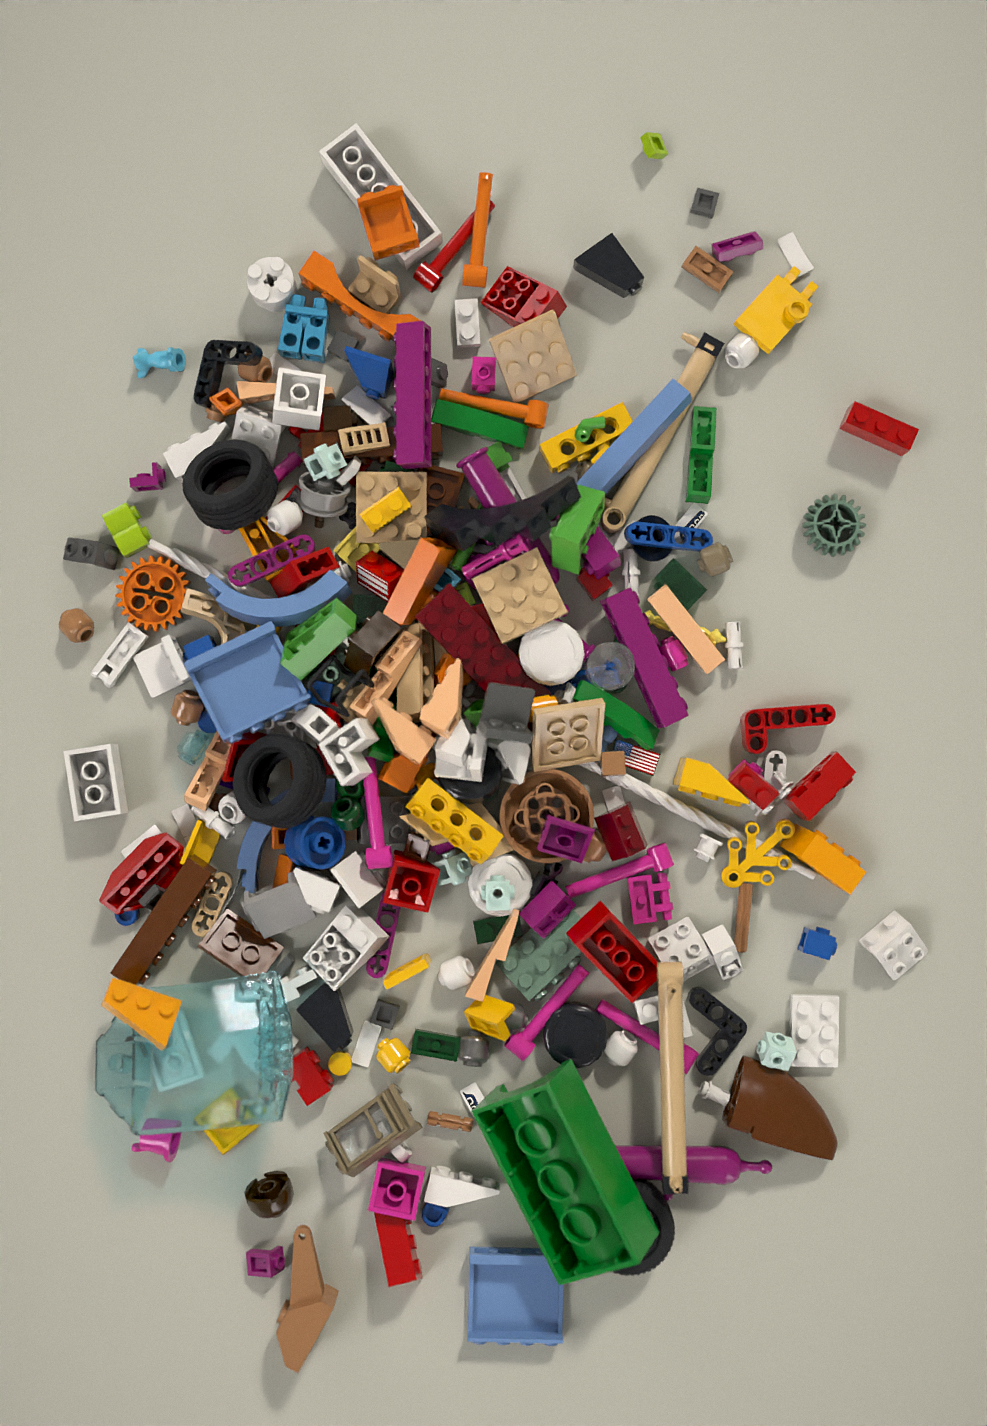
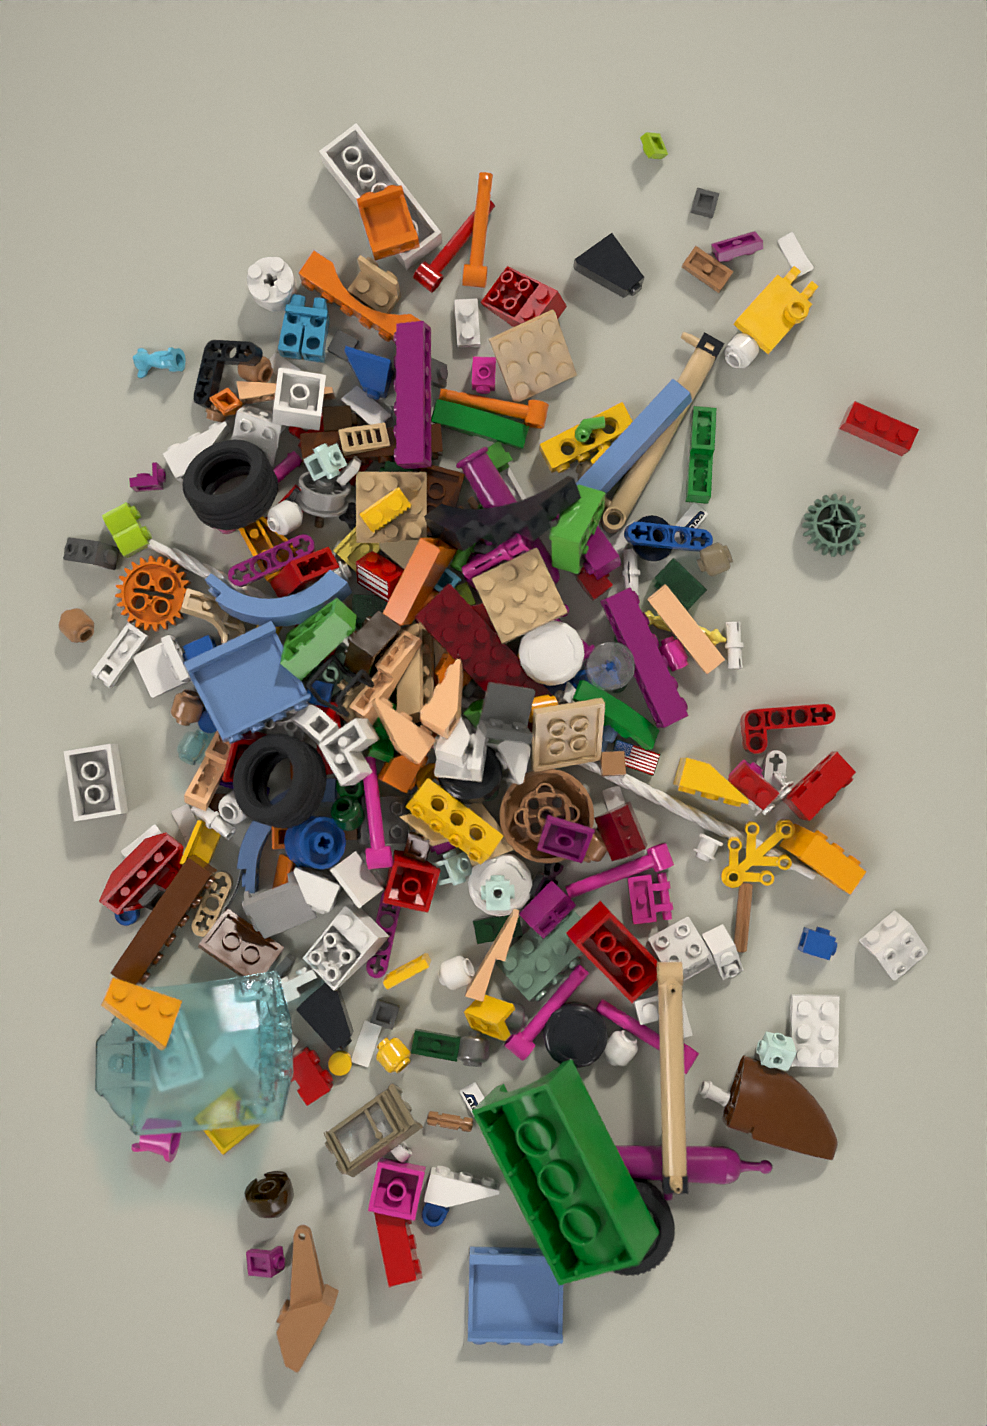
(723, 1033): black beam -> none

